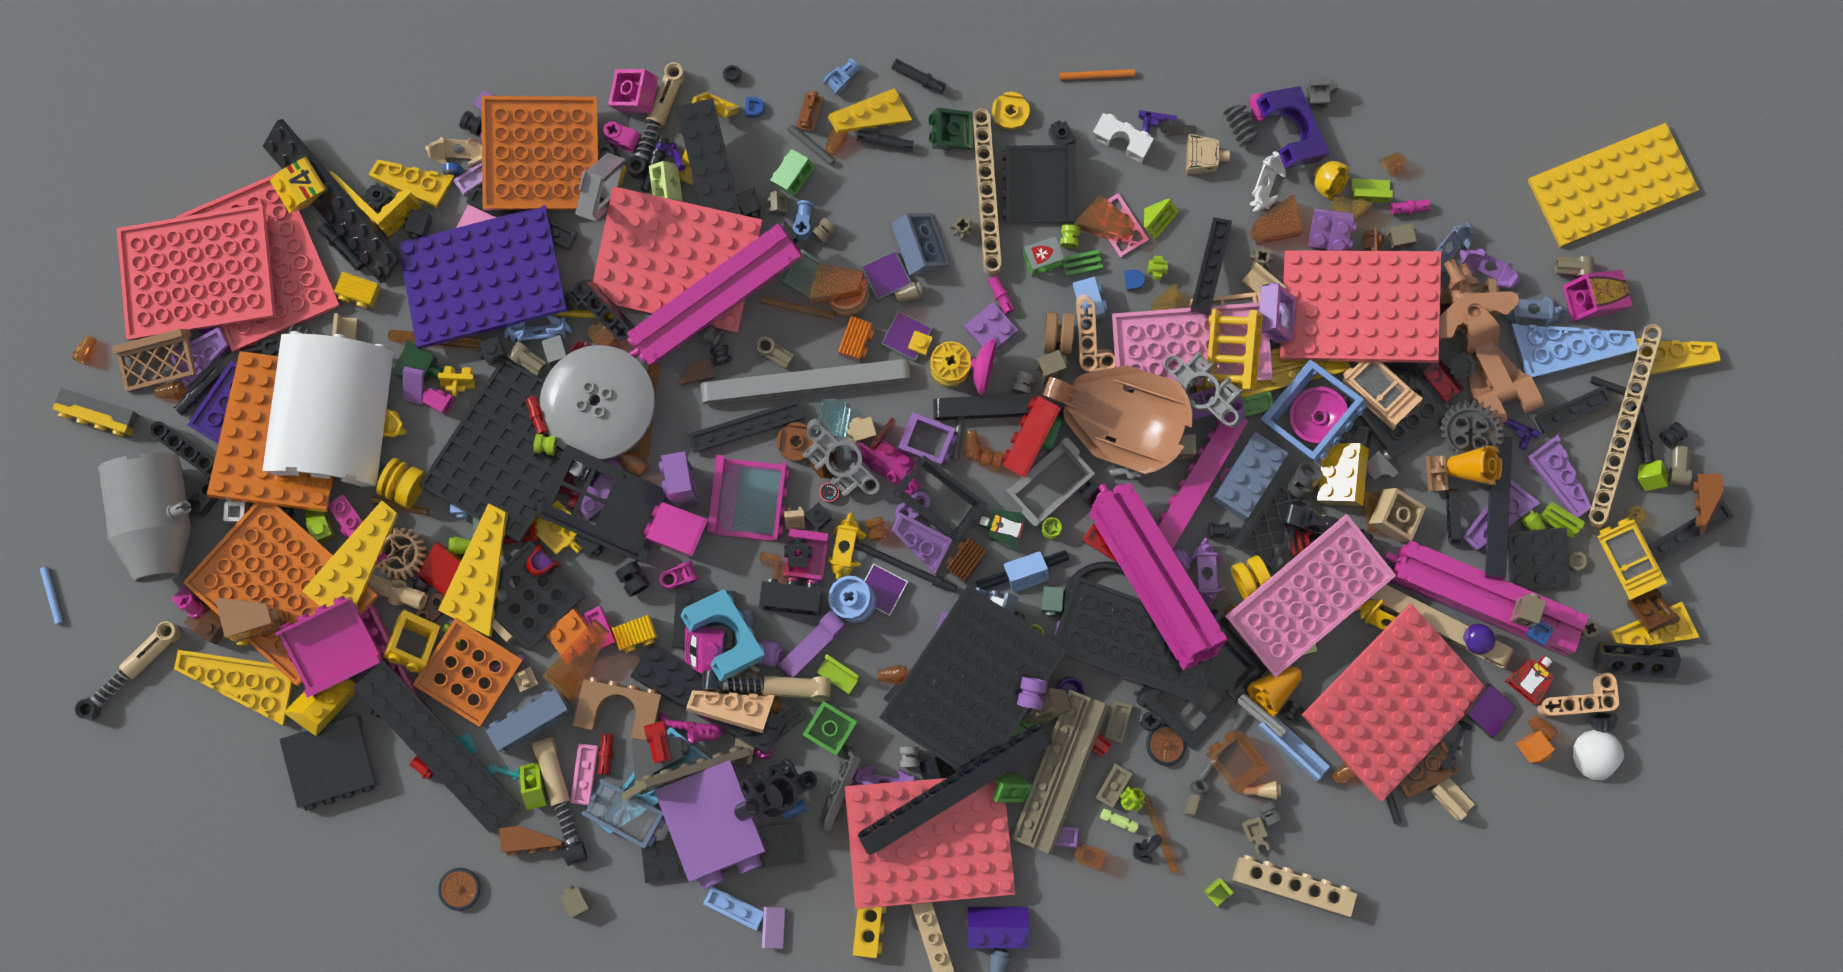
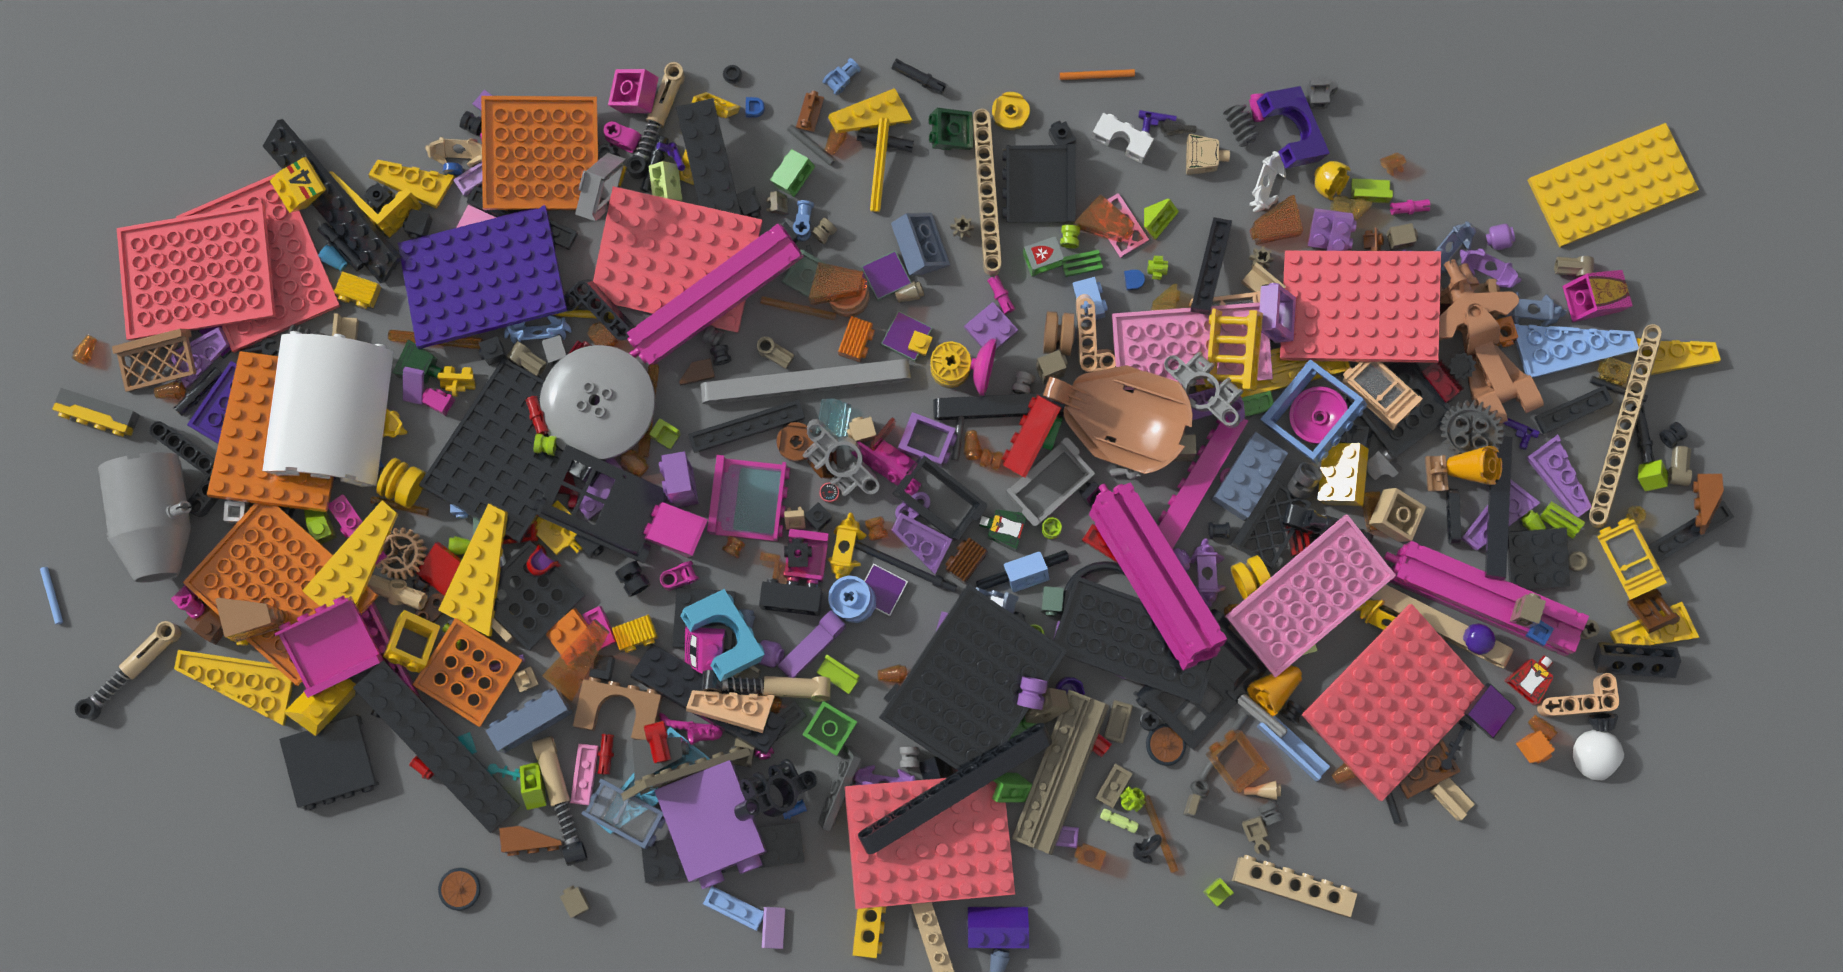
(332, 257): none -> dark azure cone
(603, 667): none -> black panel
(665, 433): none -> lime panel
(733, 546): none -> clear orange wheel
(879, 167): none -> yellow axle
(1500, 236): none -> medium lavender head
(1508, 325): none -> orange brick
(1622, 371): none -> clear yellow brick

